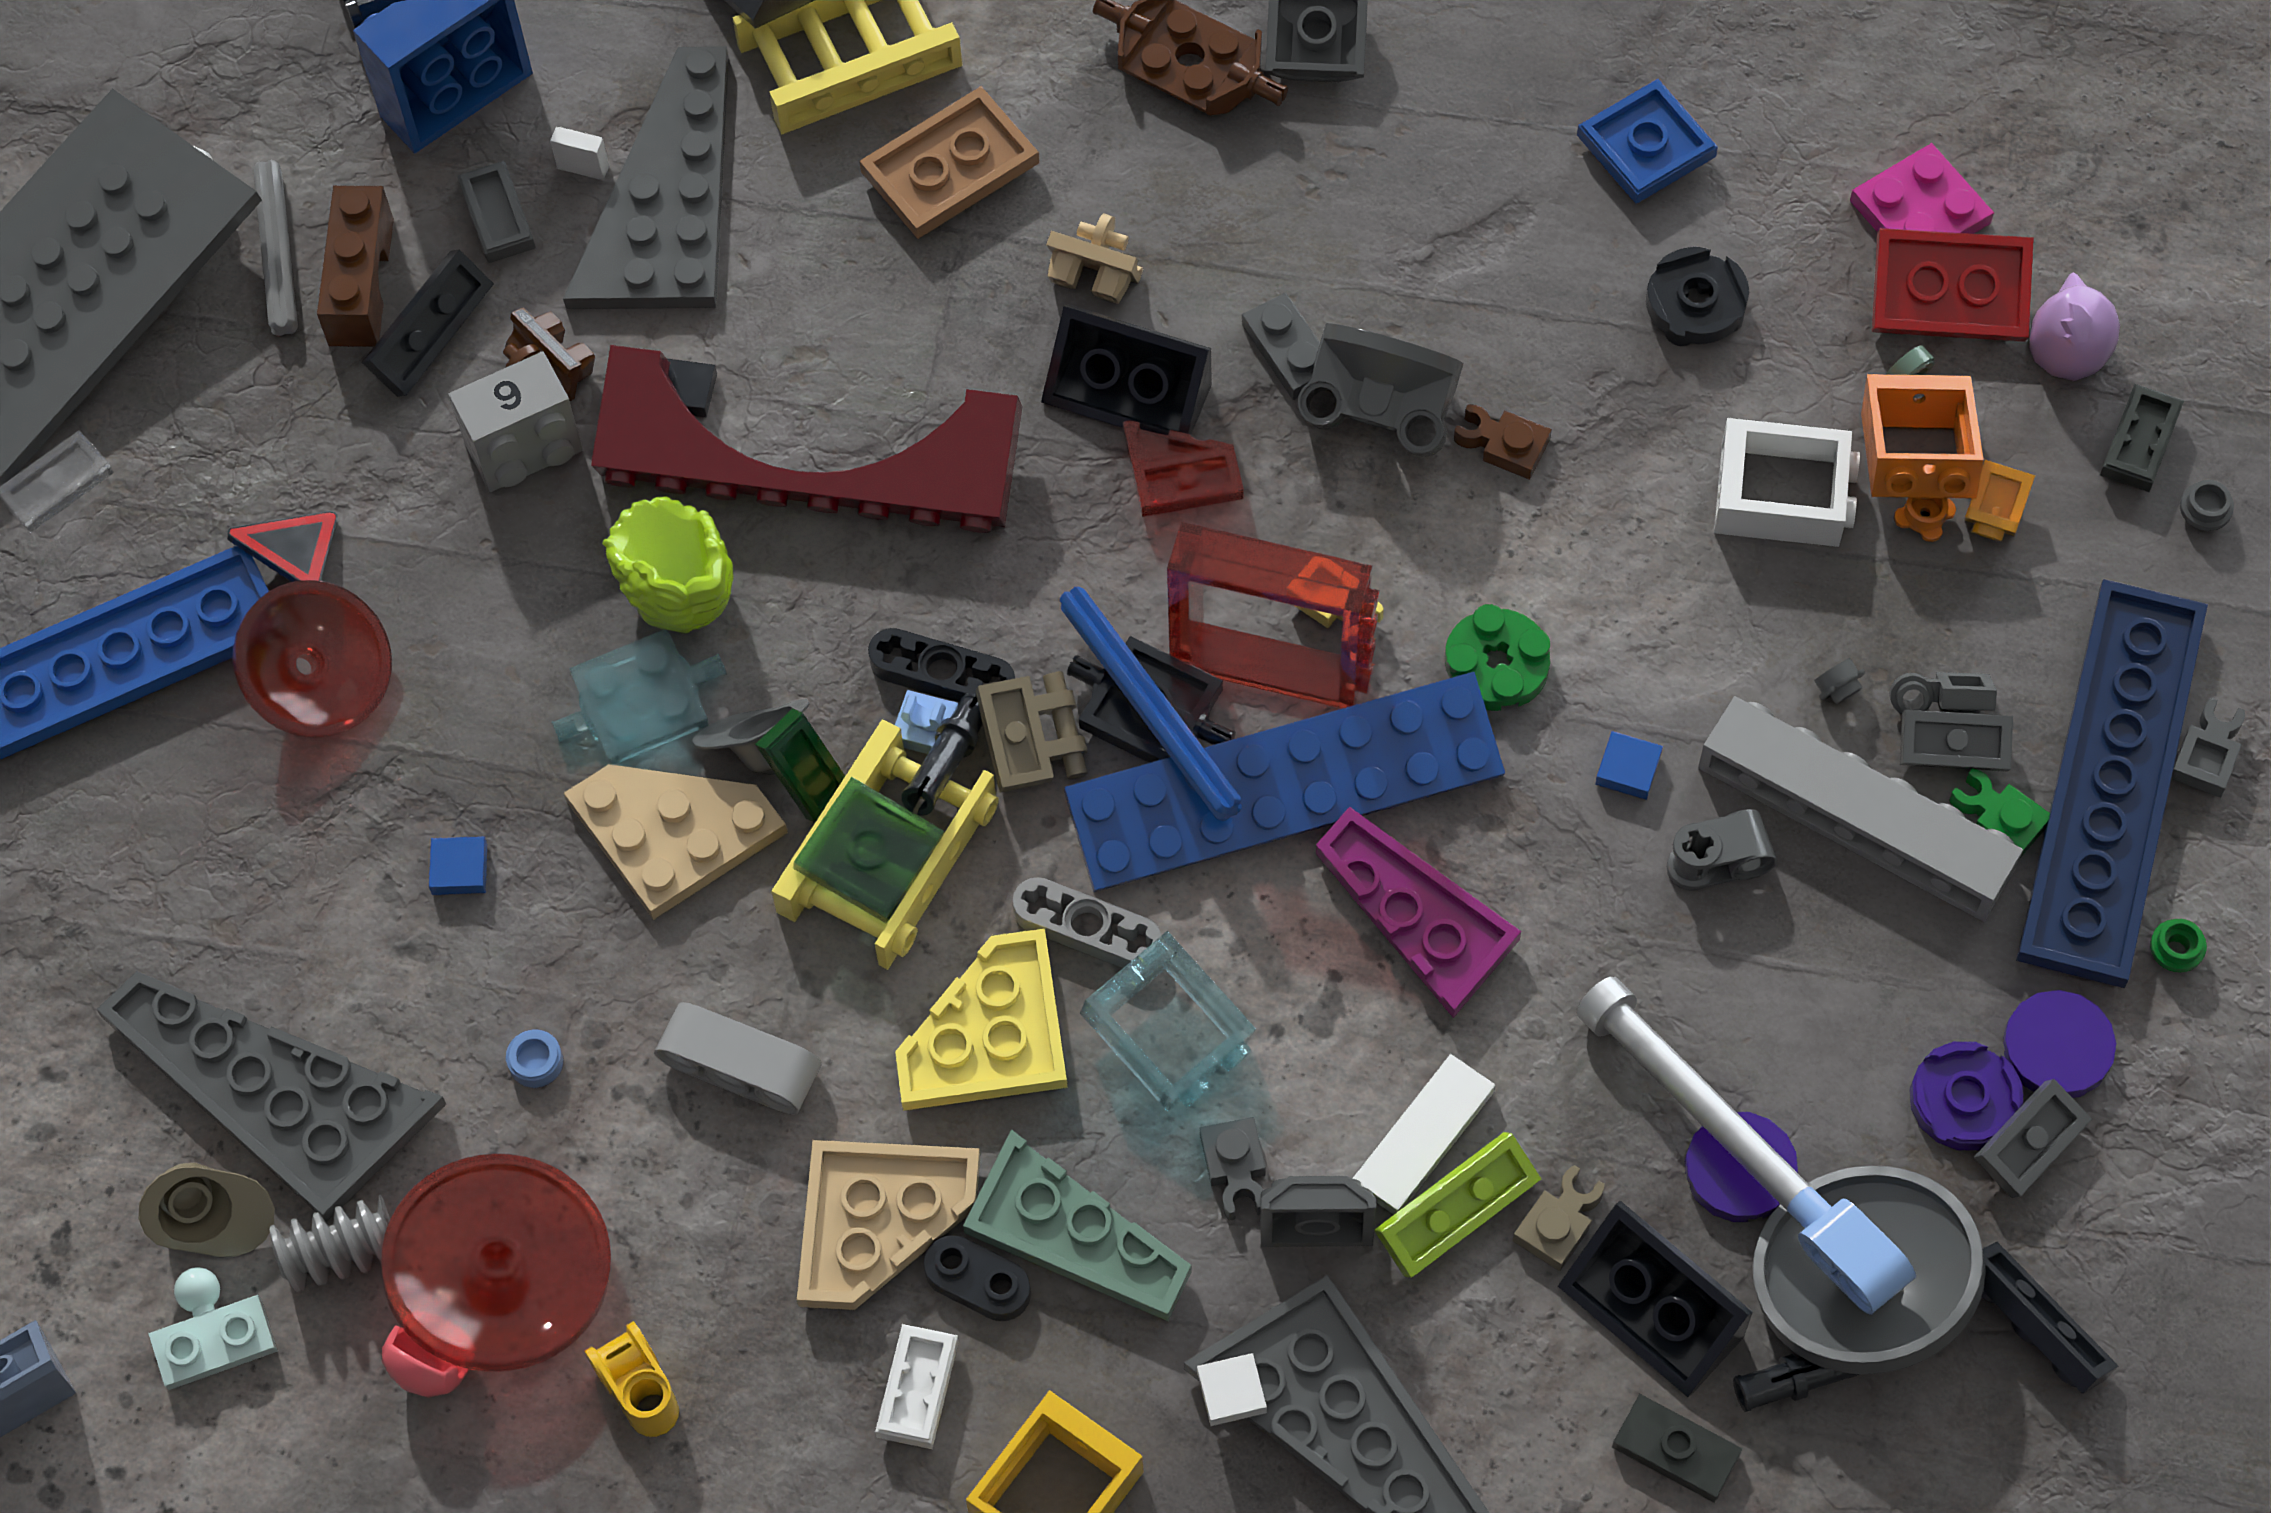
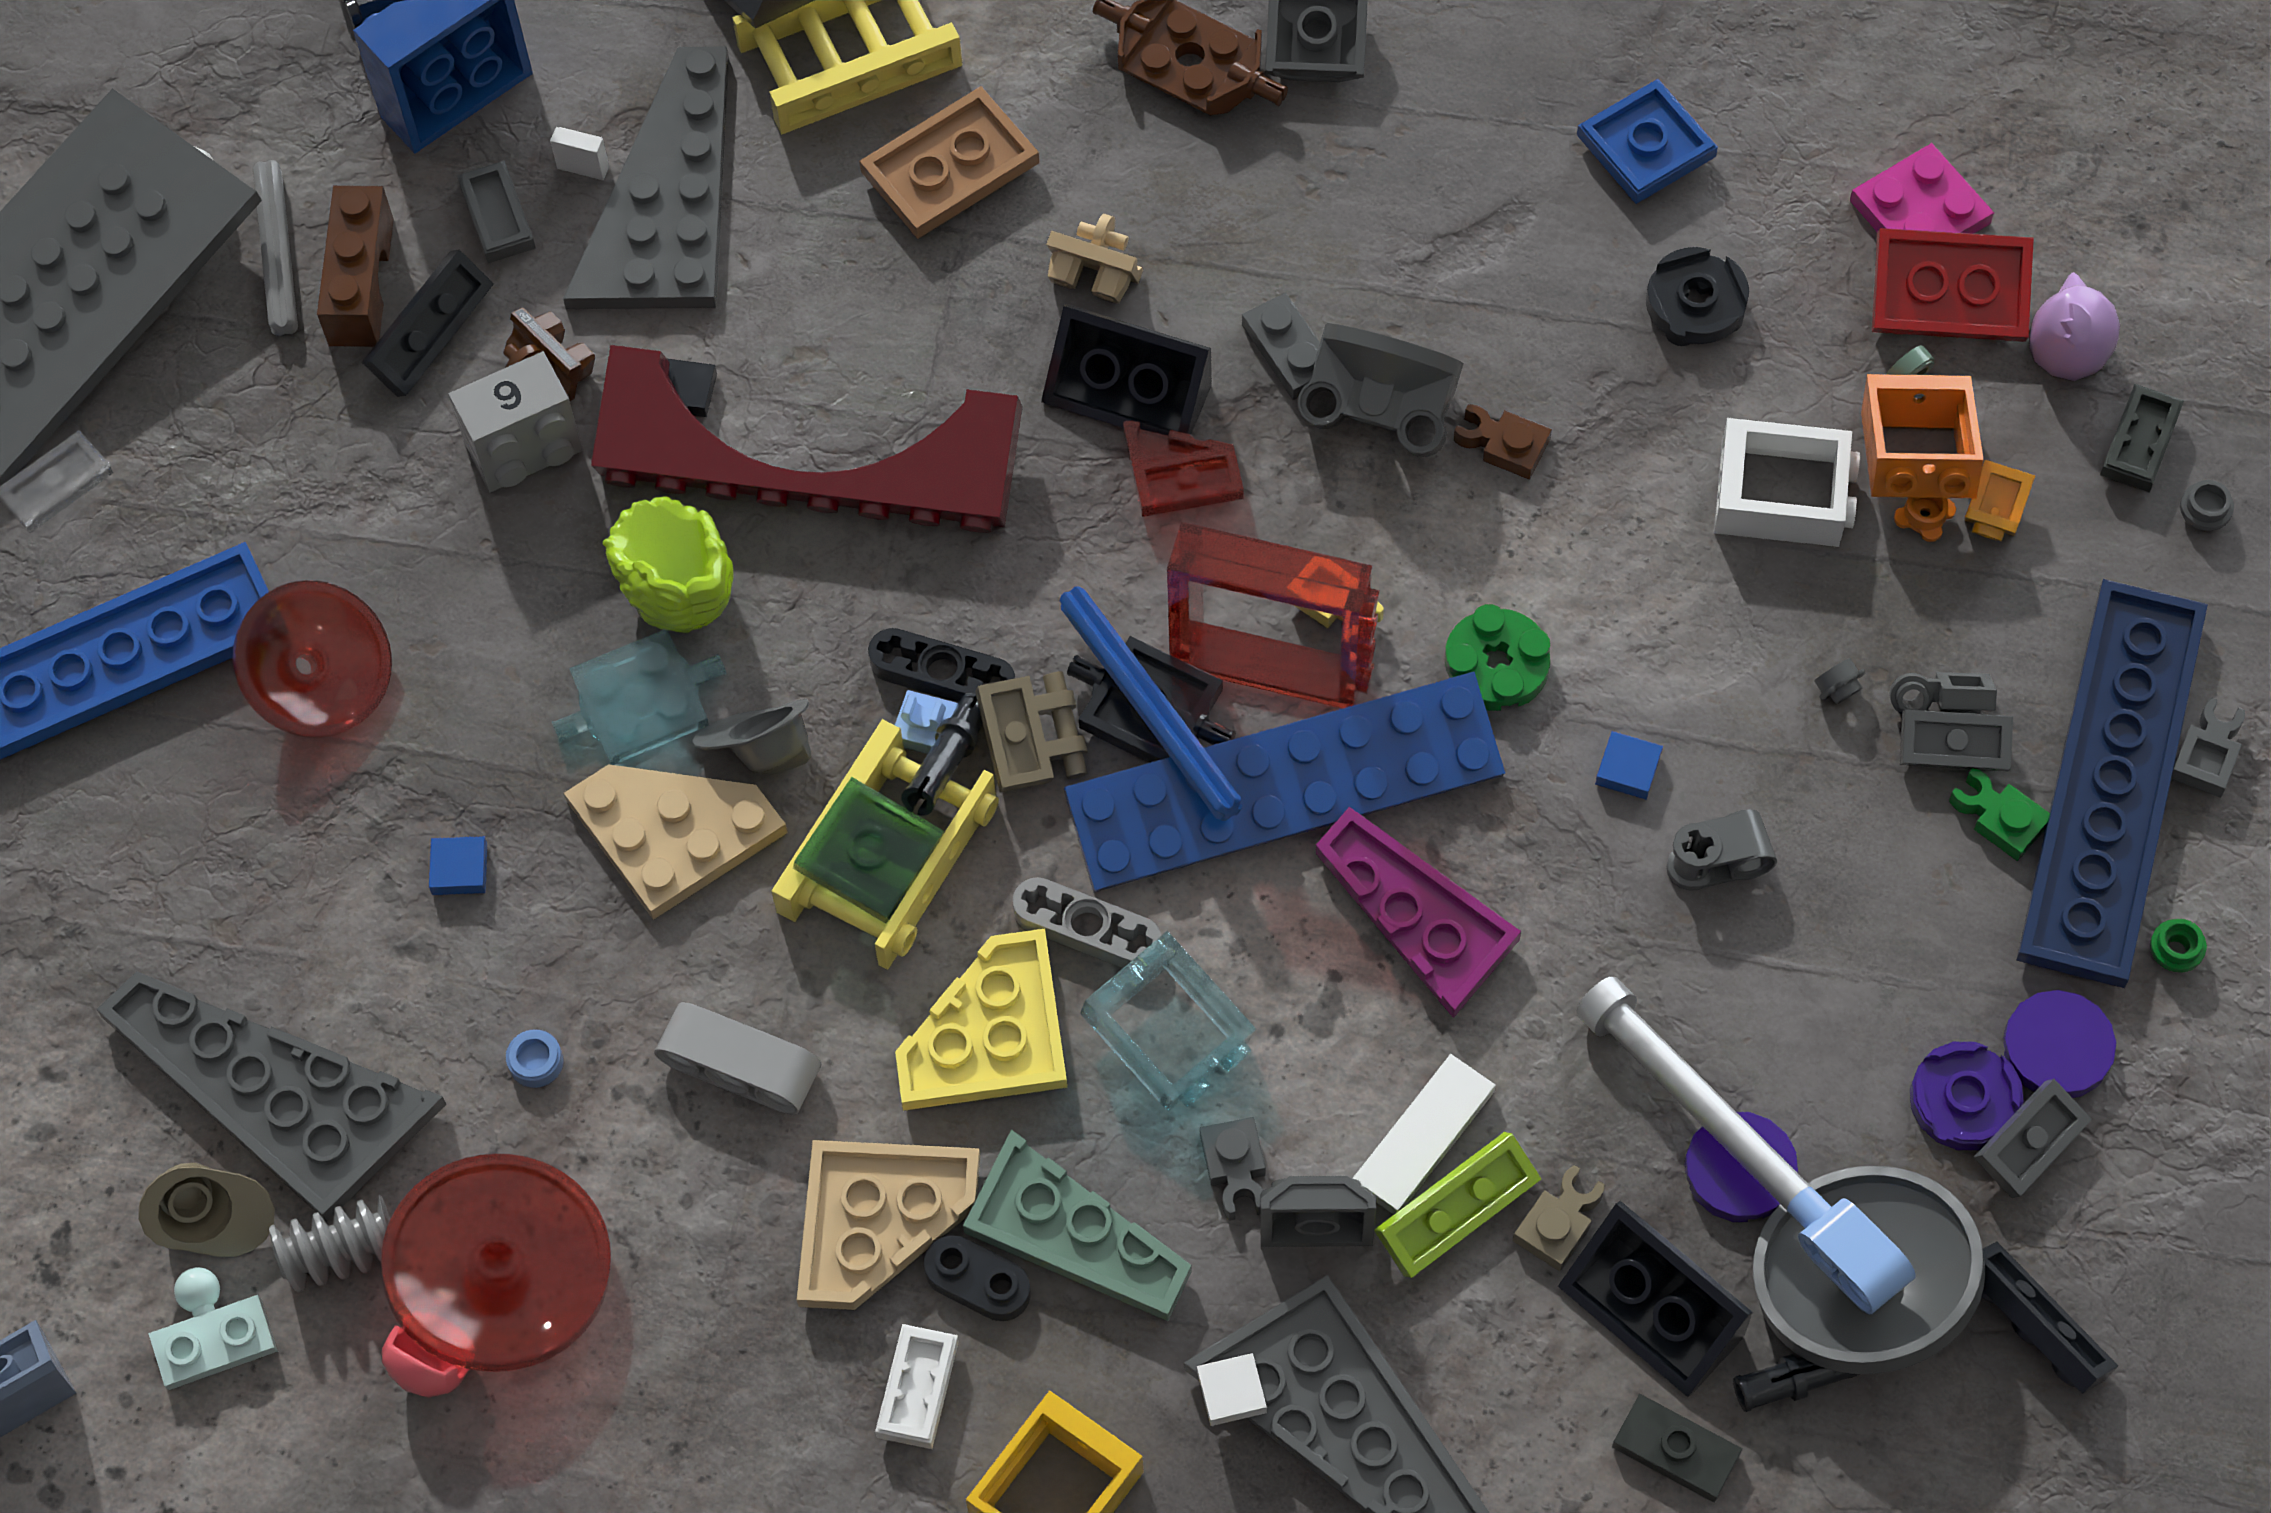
(289, 546): piece -> none
(631, 1373): yellow piece -> none
(801, 763): dark green tile -> none
(1860, 807): light grey brick -> none

